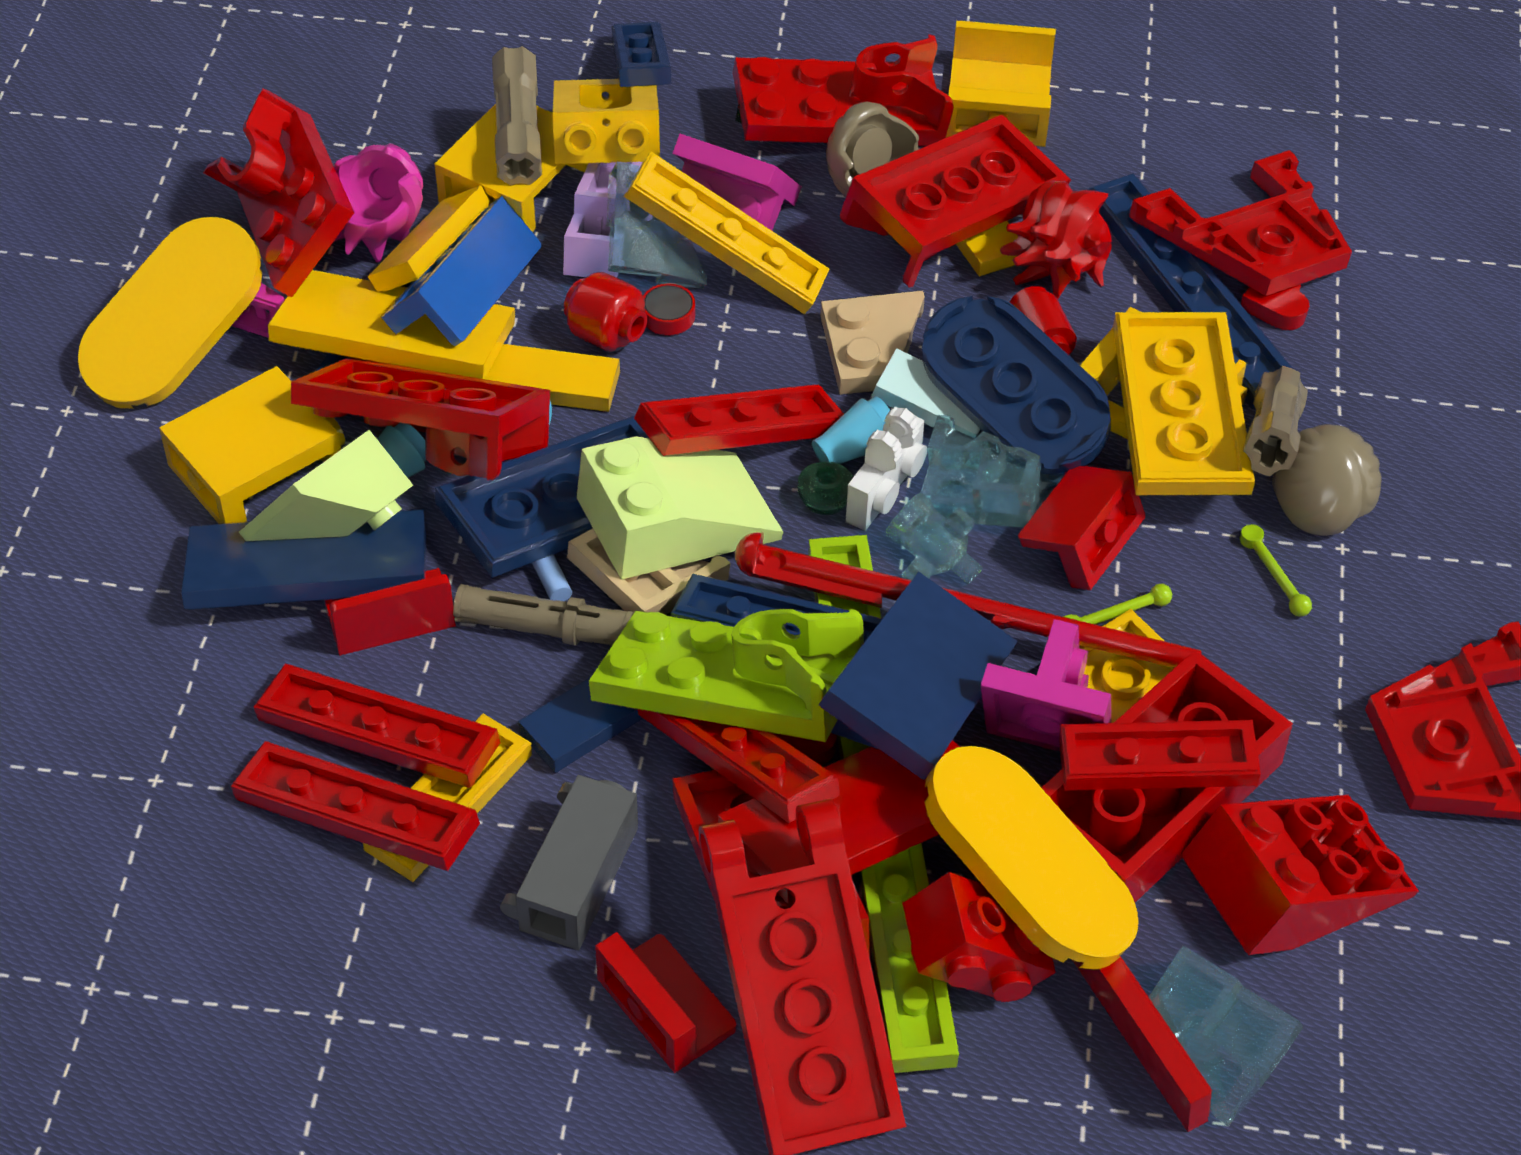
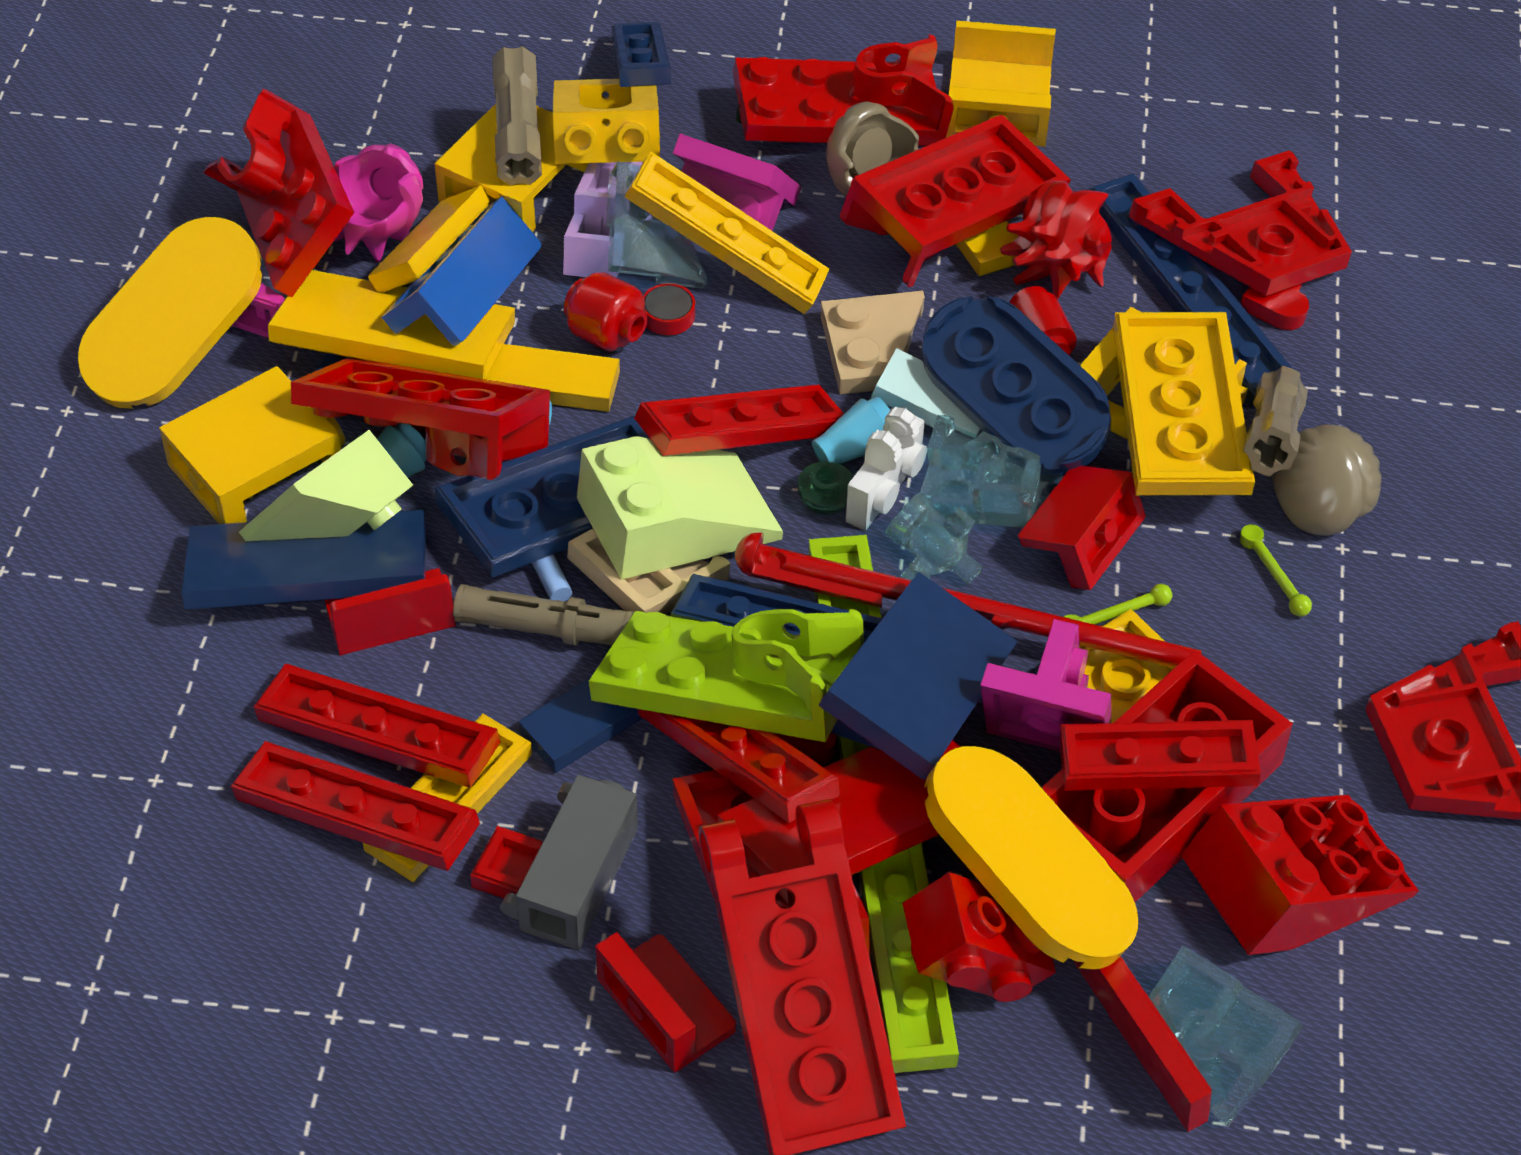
(504, 862): none -> red tile

